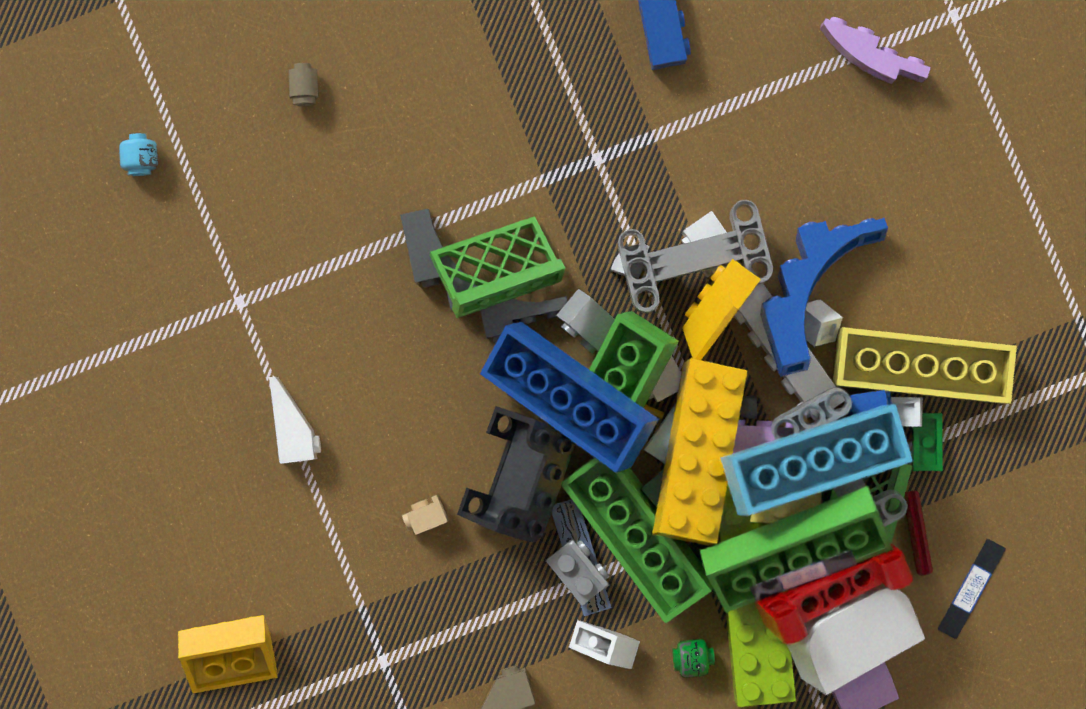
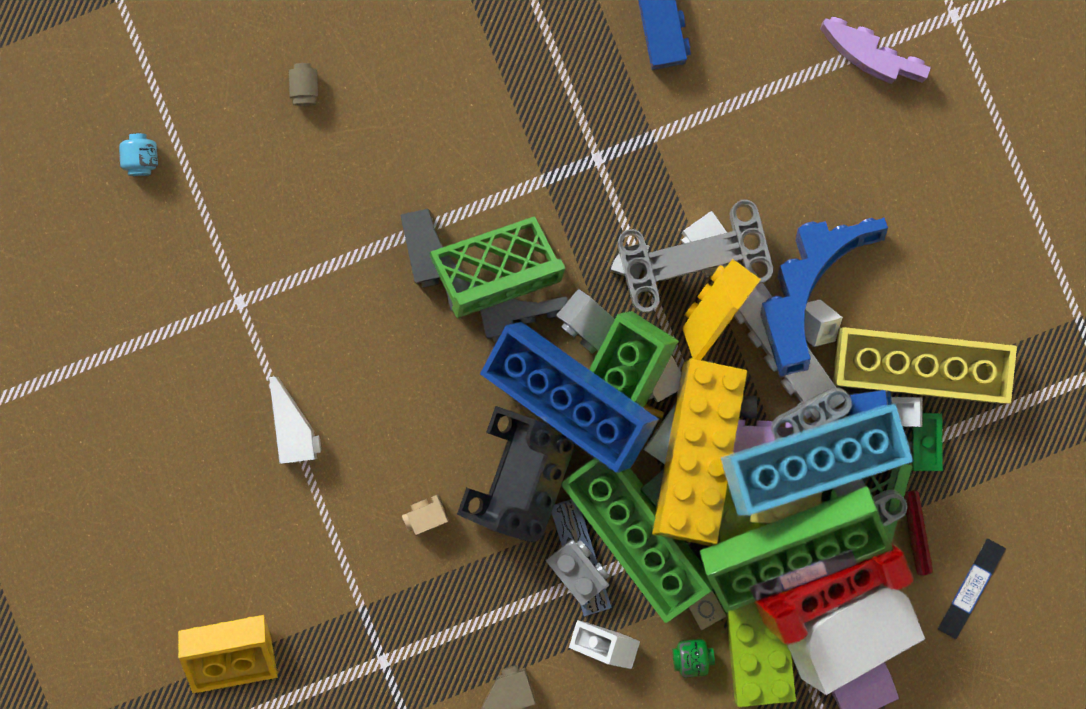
(707, 611): none -> tan tile

